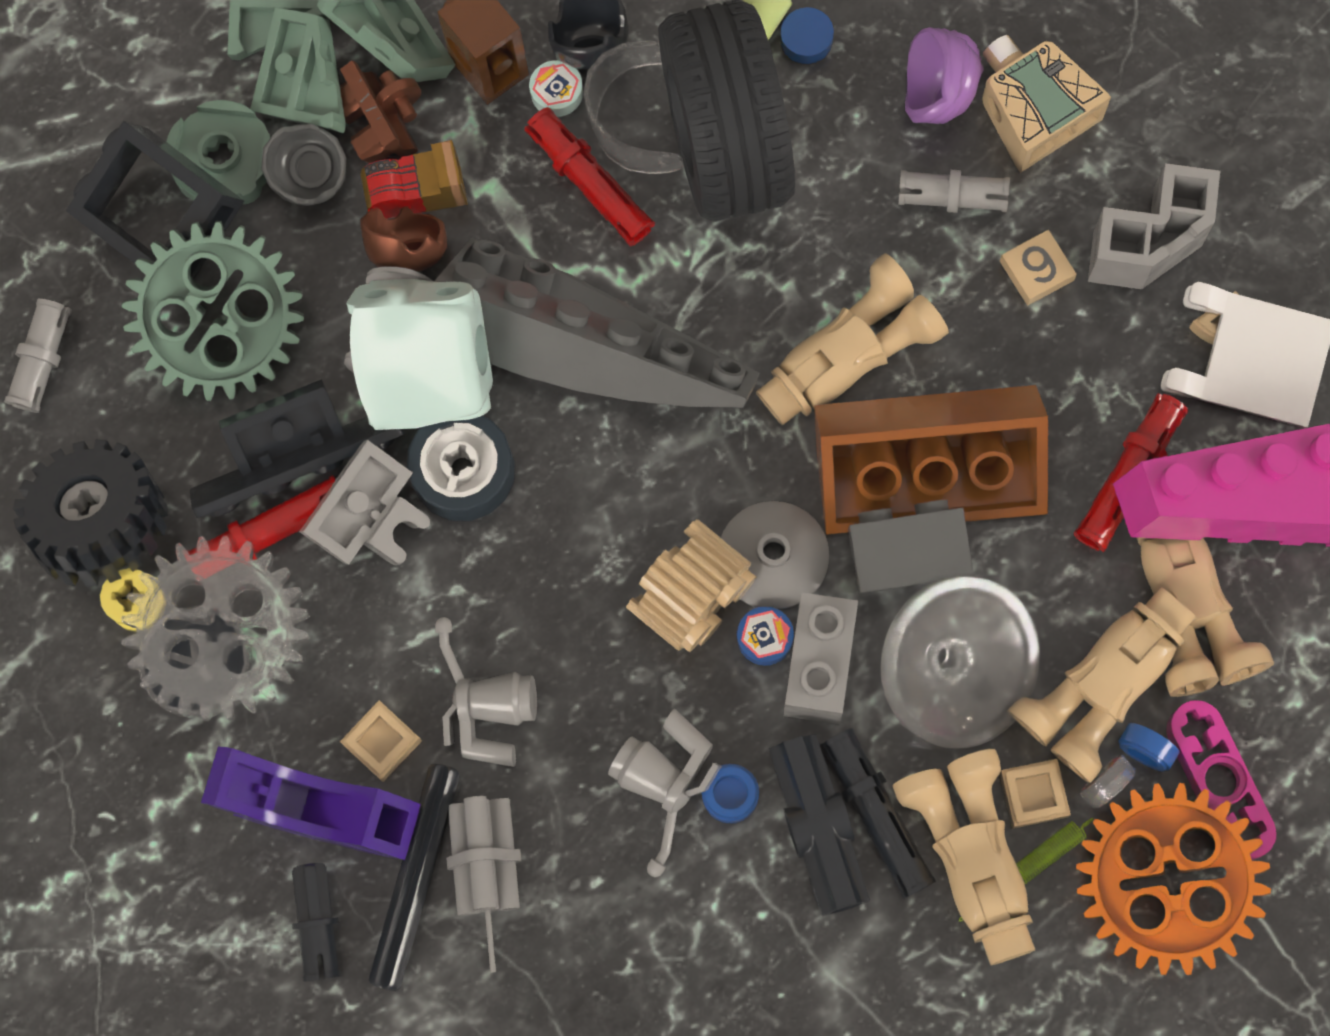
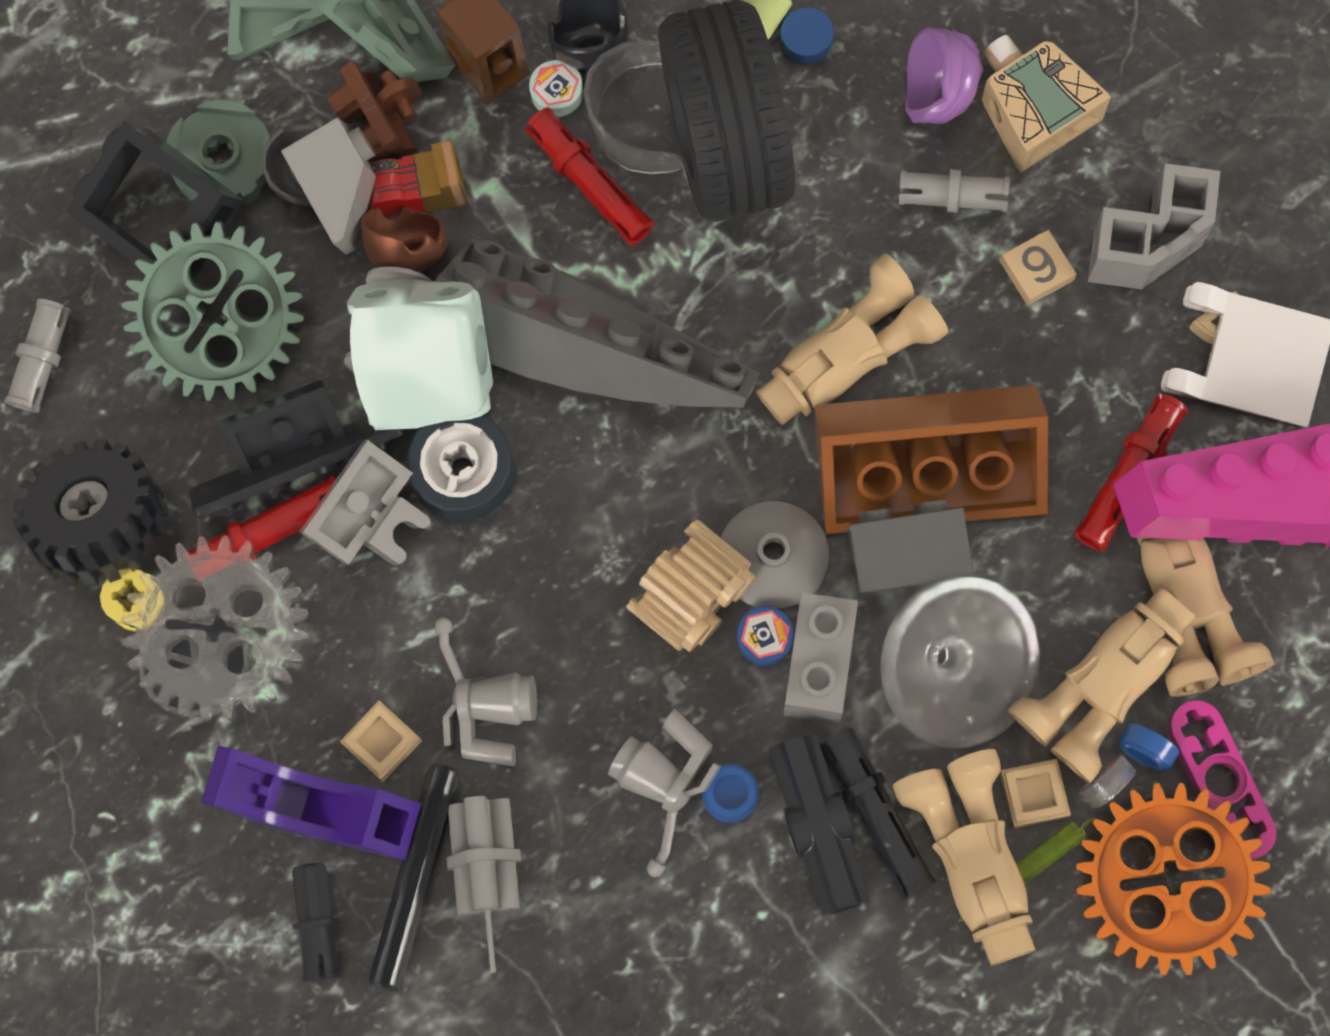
(300, 72): sand green wing -> none
(335, 178): none -> light grey slope

